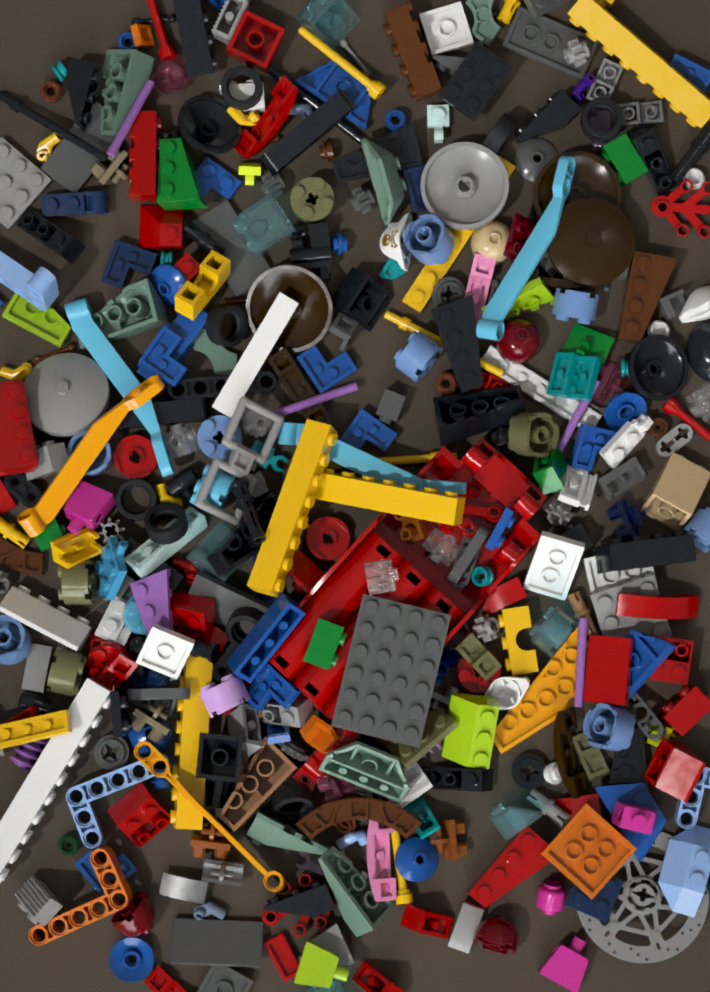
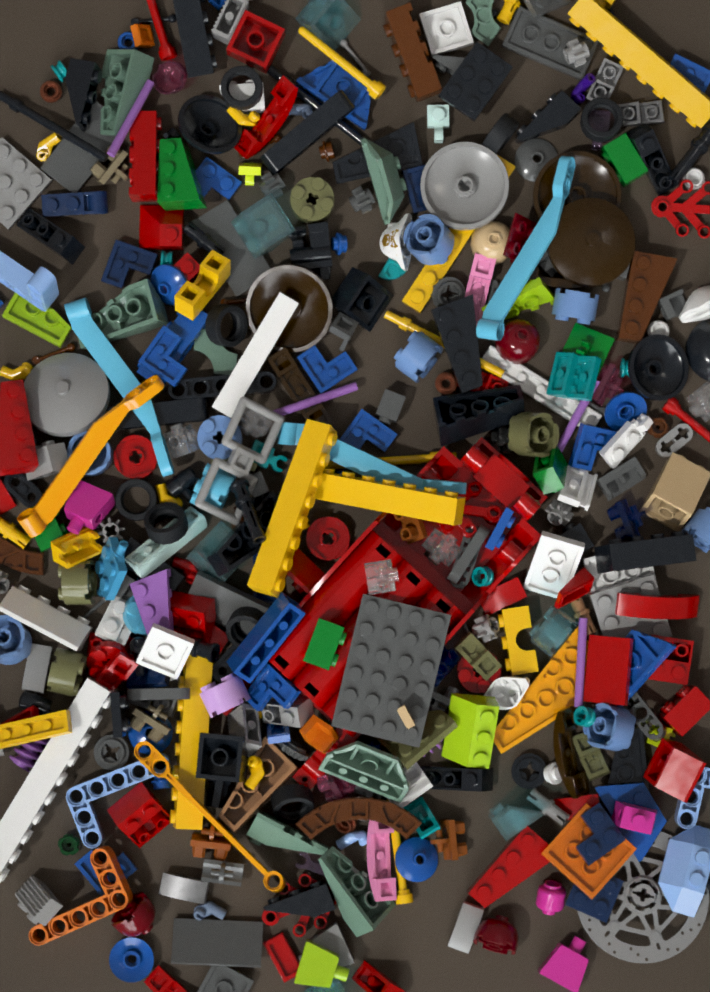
(257, 771): none -> yellow arm
(395, 113): blue plate -> none
(406, 716): none -> tan tile
(426, 921): red slope -> none
(575, 588): none -> red slope
(588, 720): none -> teal bush
(604, 838): none -> dark blue plate

